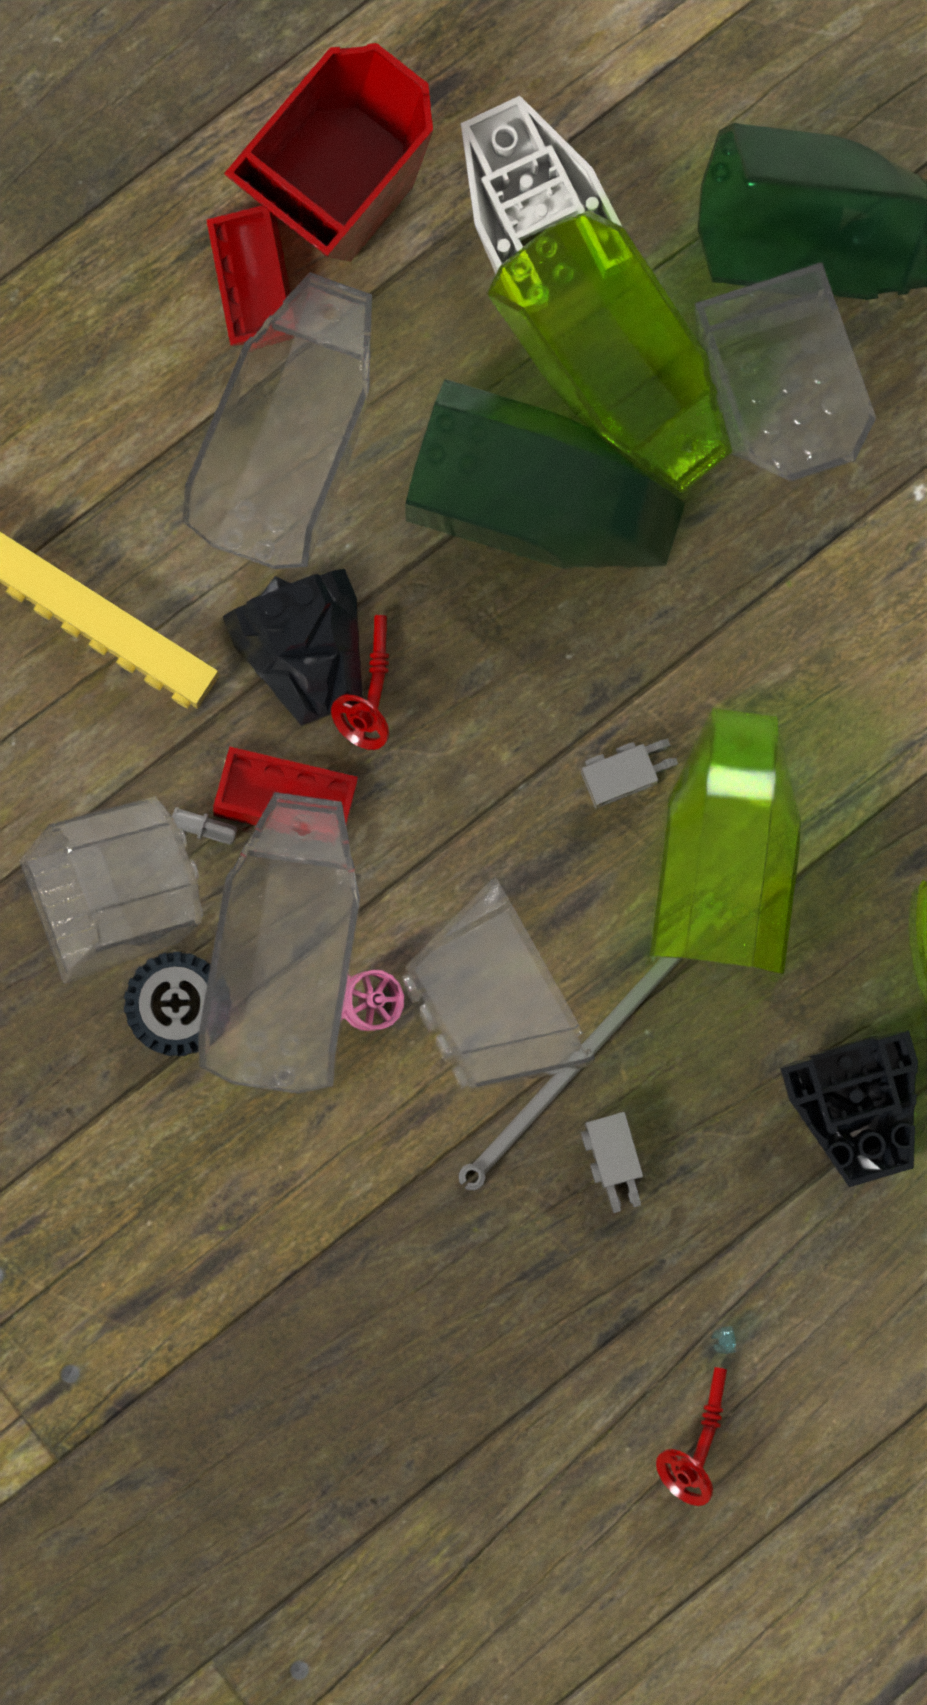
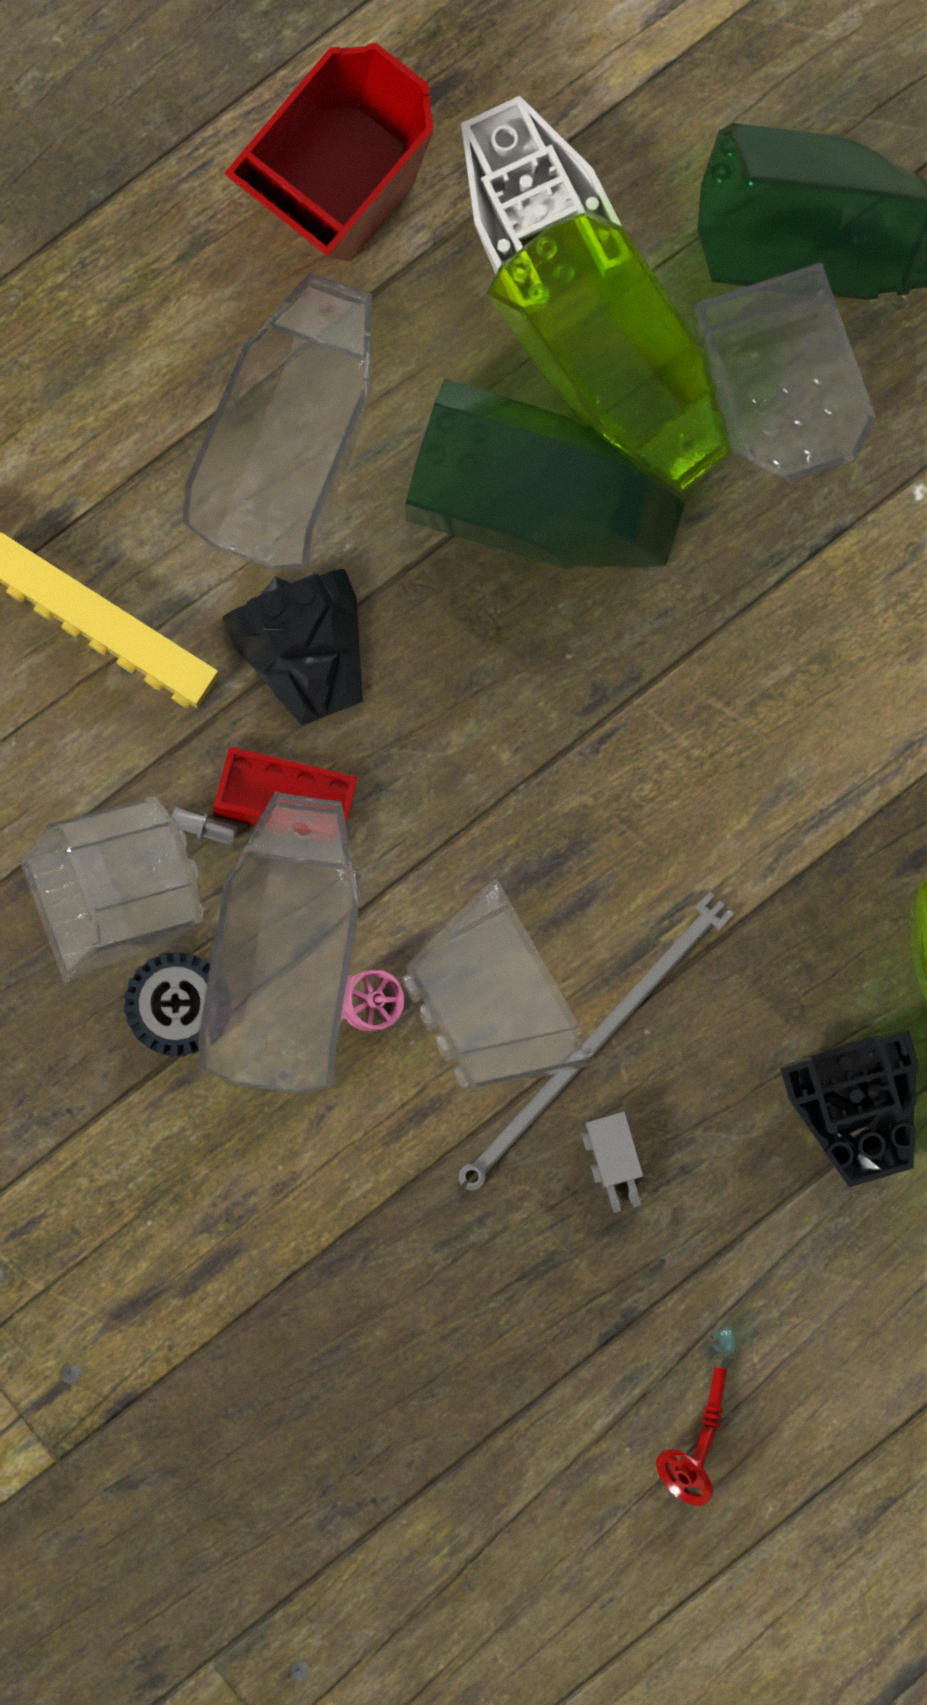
(248, 269): red slope -> none
(366, 713): red dish -> none
(625, 772): light grey hinge -> none
(729, 849): clear neon green windscreen -> none

